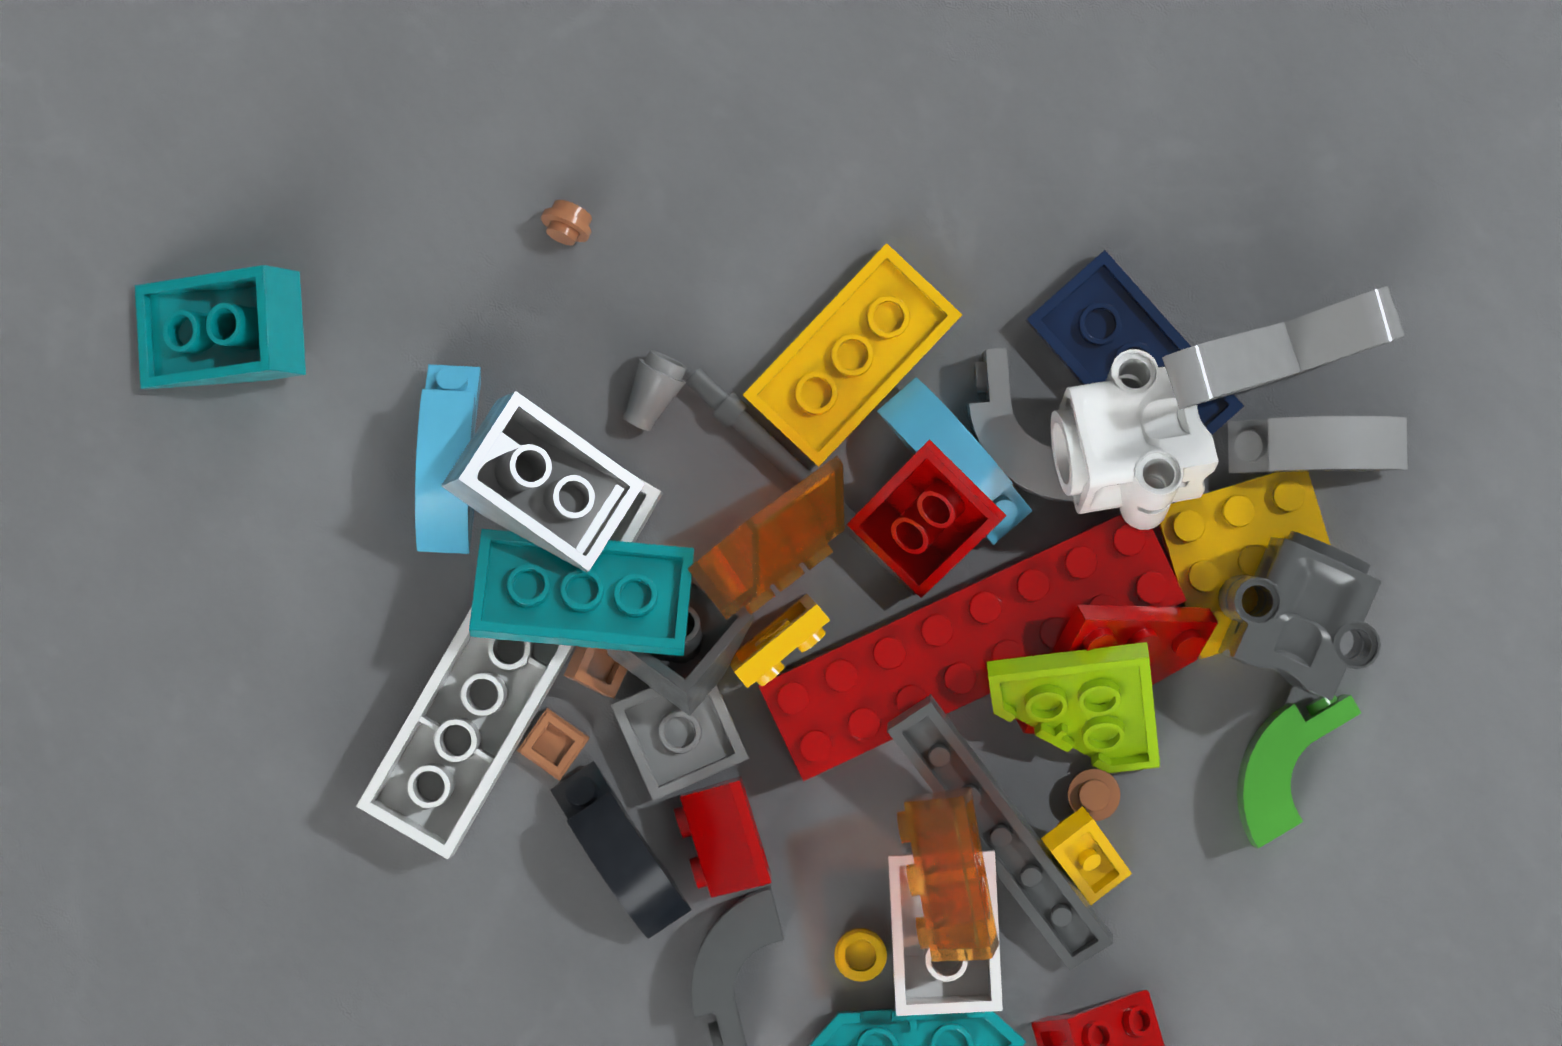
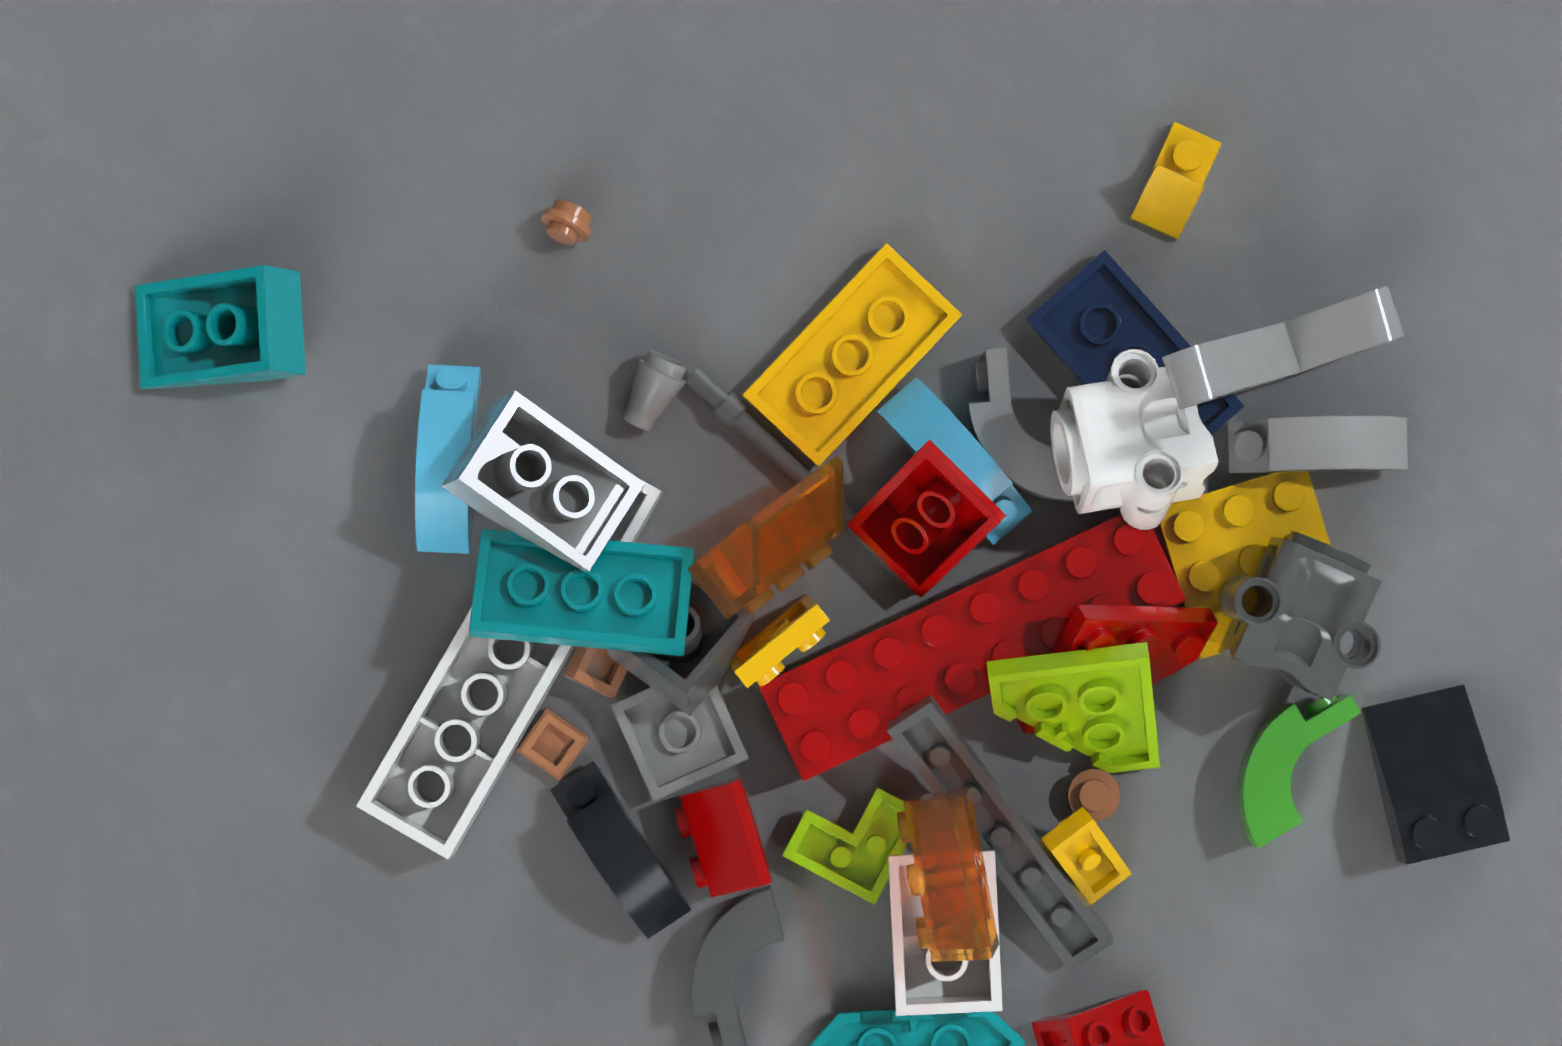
(846, 858): none -> lime plate
(860, 954): yellow tile -> none
(1175, 181): none -> yellow slope
(1434, 775): none -> black slope

